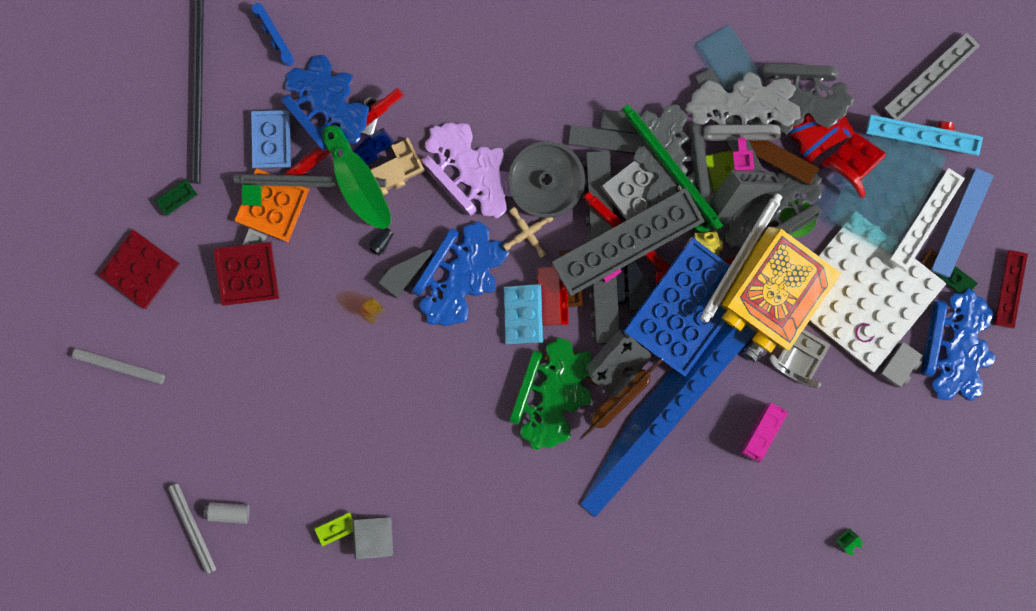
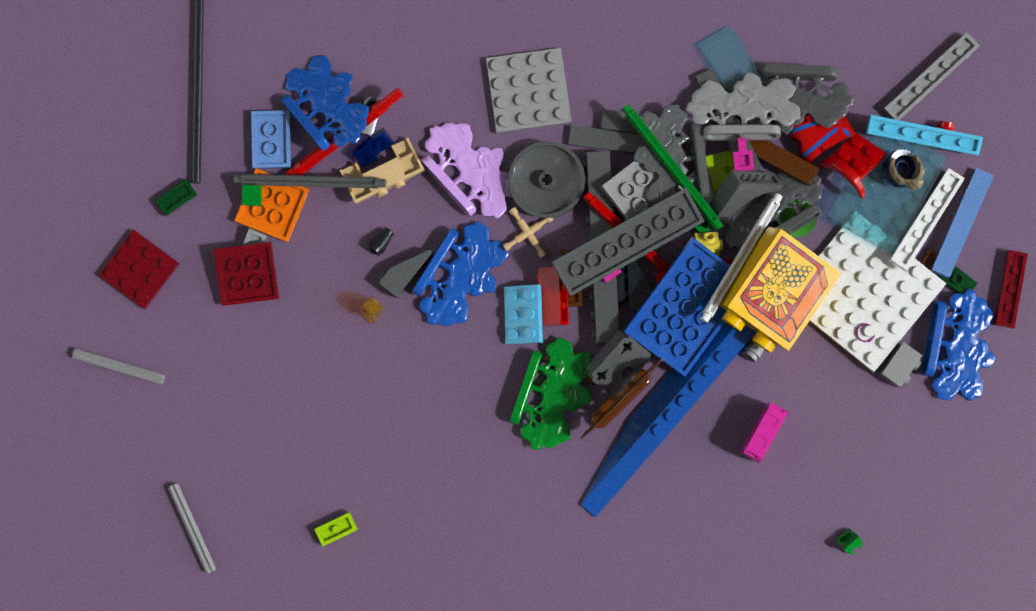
(227, 513): light grey brick -> none
(277, 40): blue plate -> none
(357, 181): green plant -> none
(372, 538): tile -> none
(528, 90): none -> light grey plate
(802, 359): light grey piece -> none
(904, 170): none -> piece

